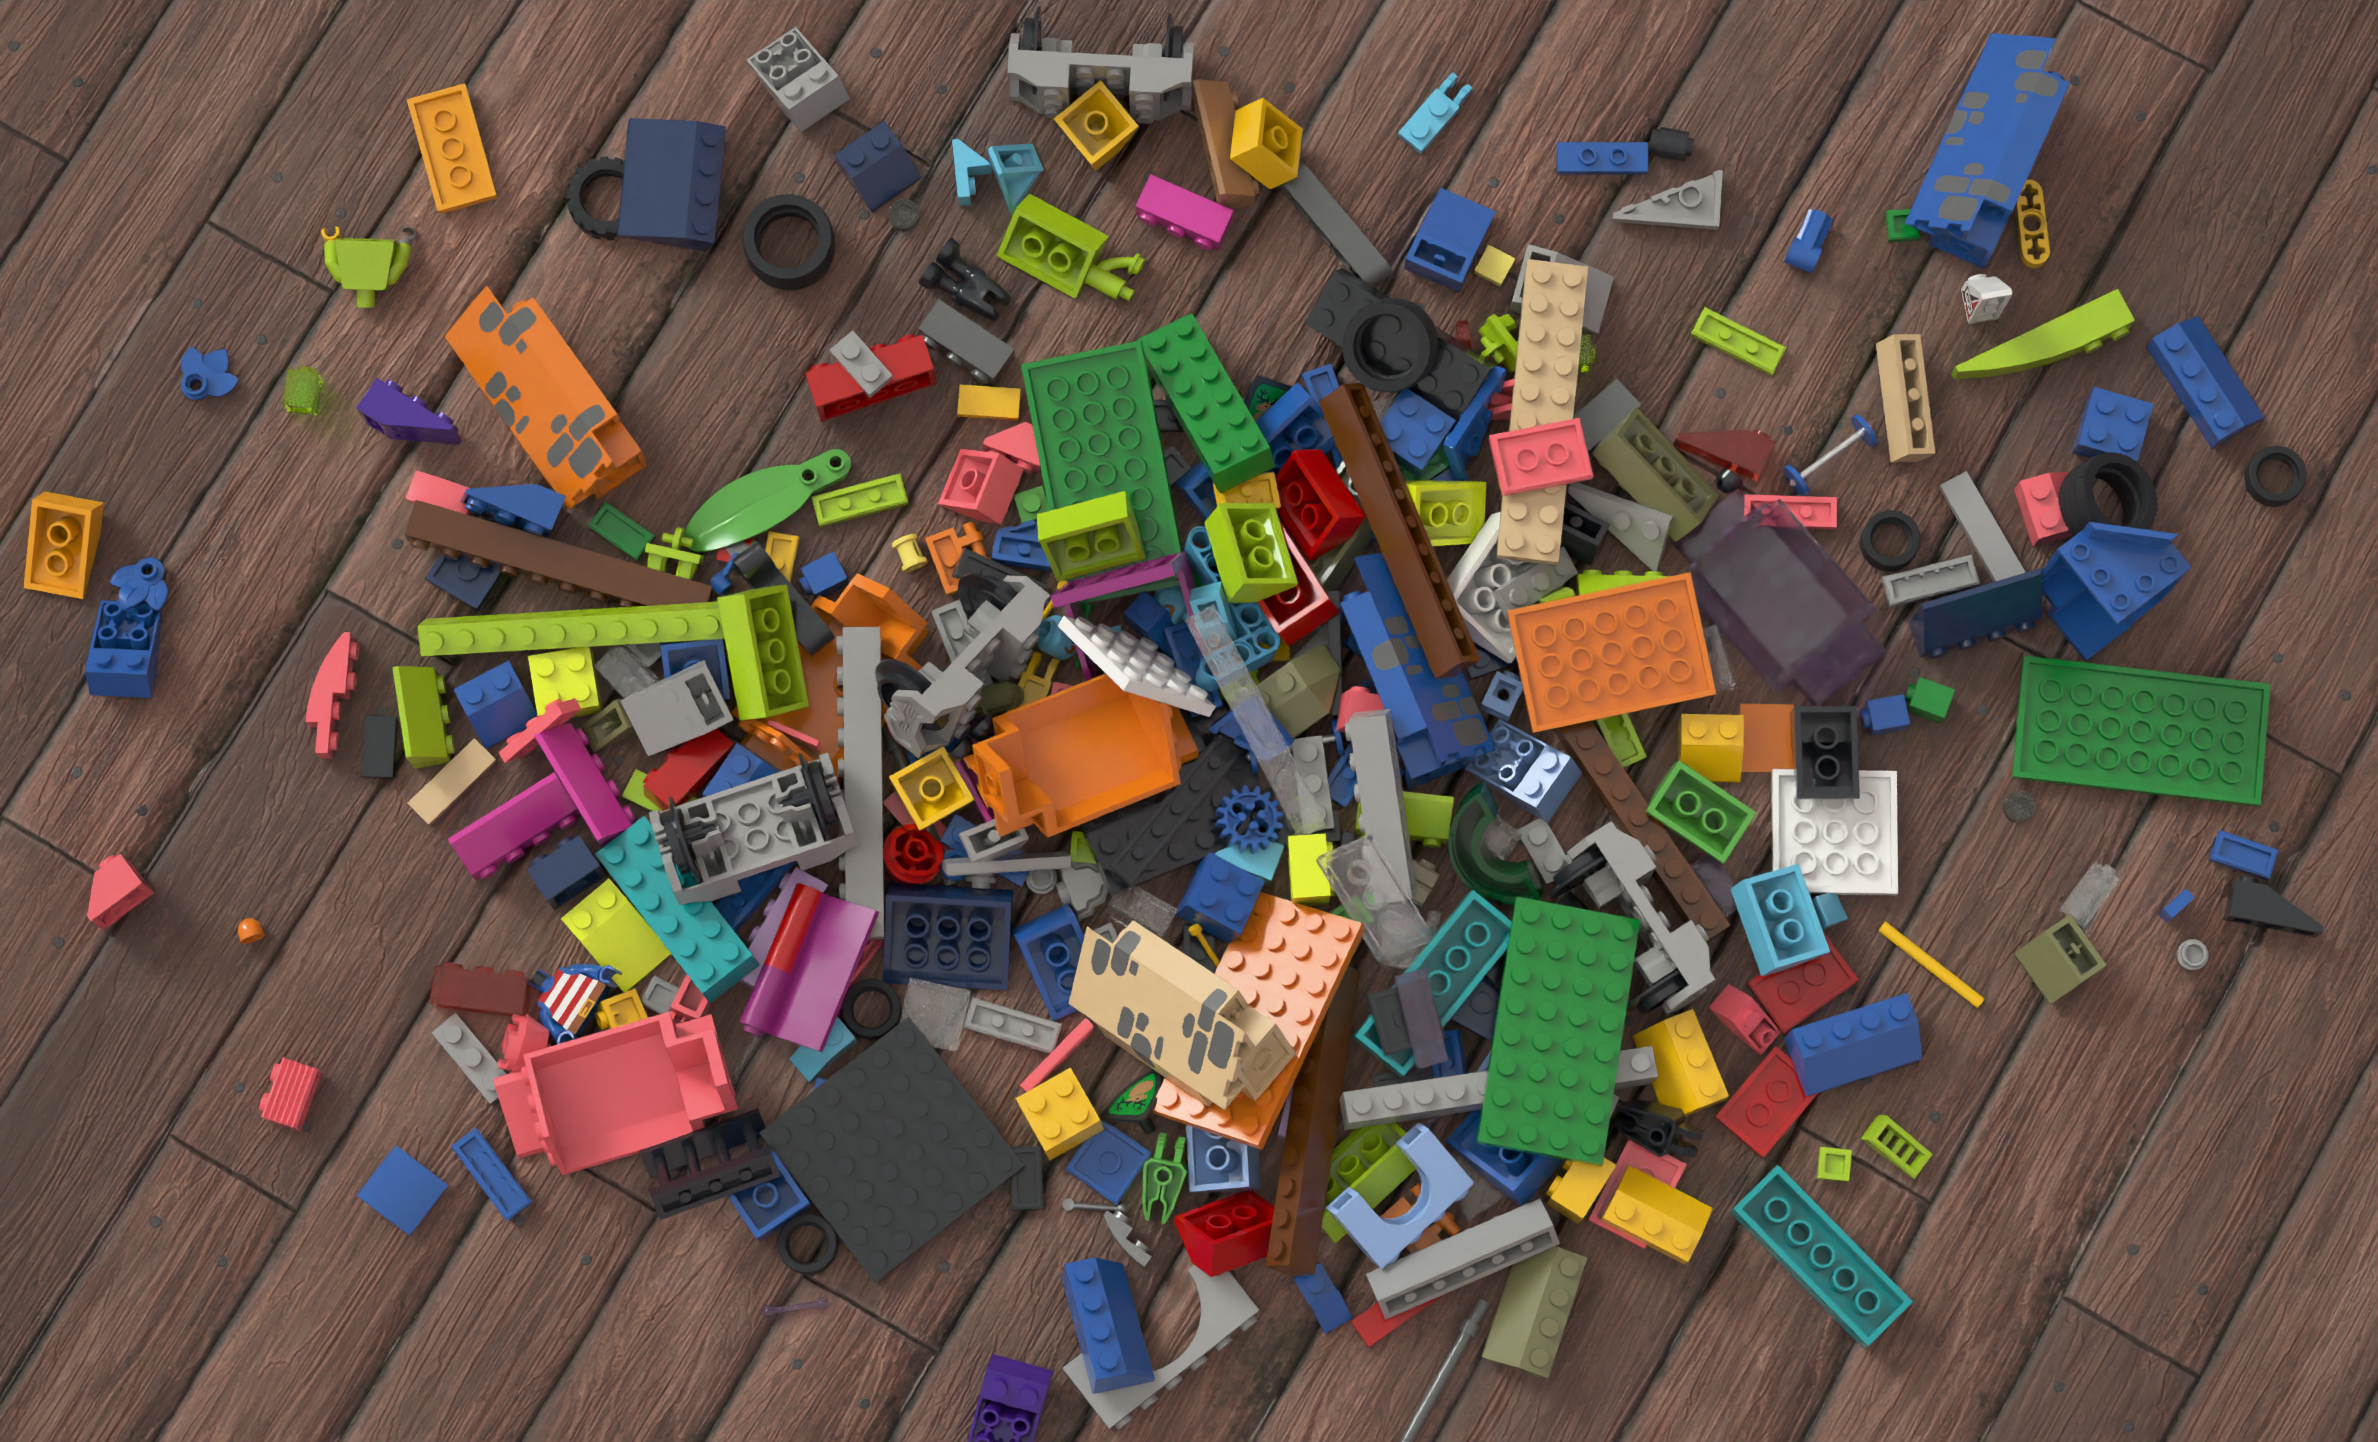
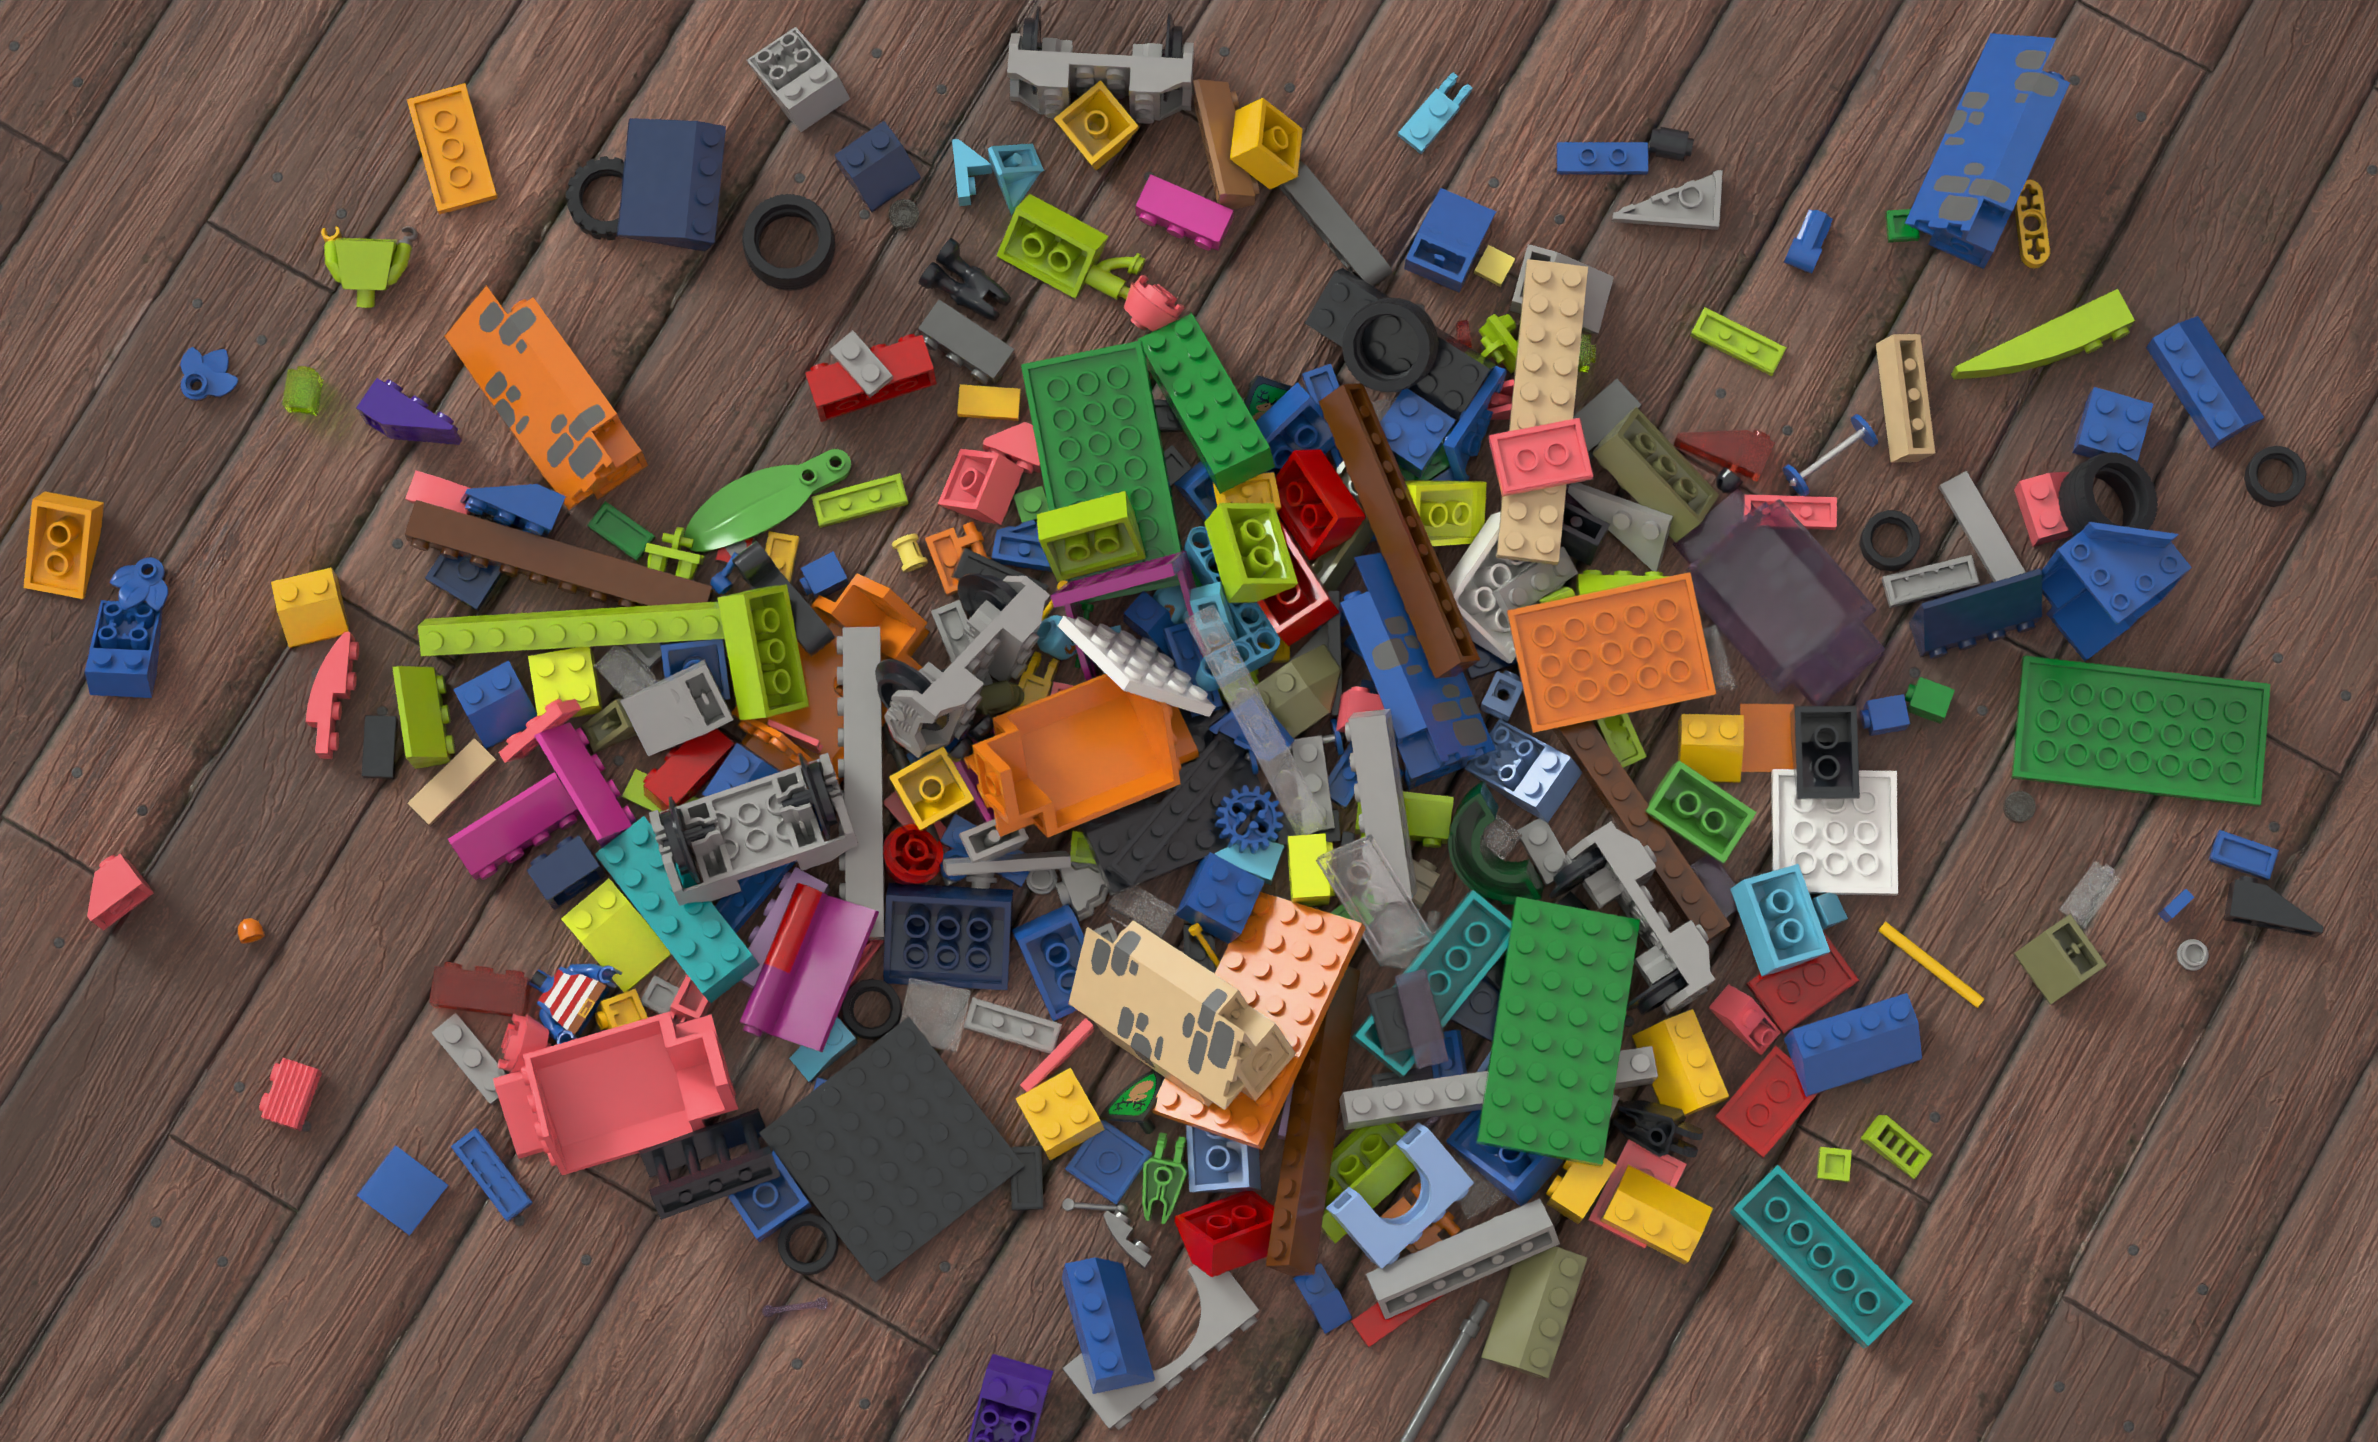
(310, 607): none -> yellow slope
(1151, 305): none -> coral cone
(1984, 298): white slope -> none

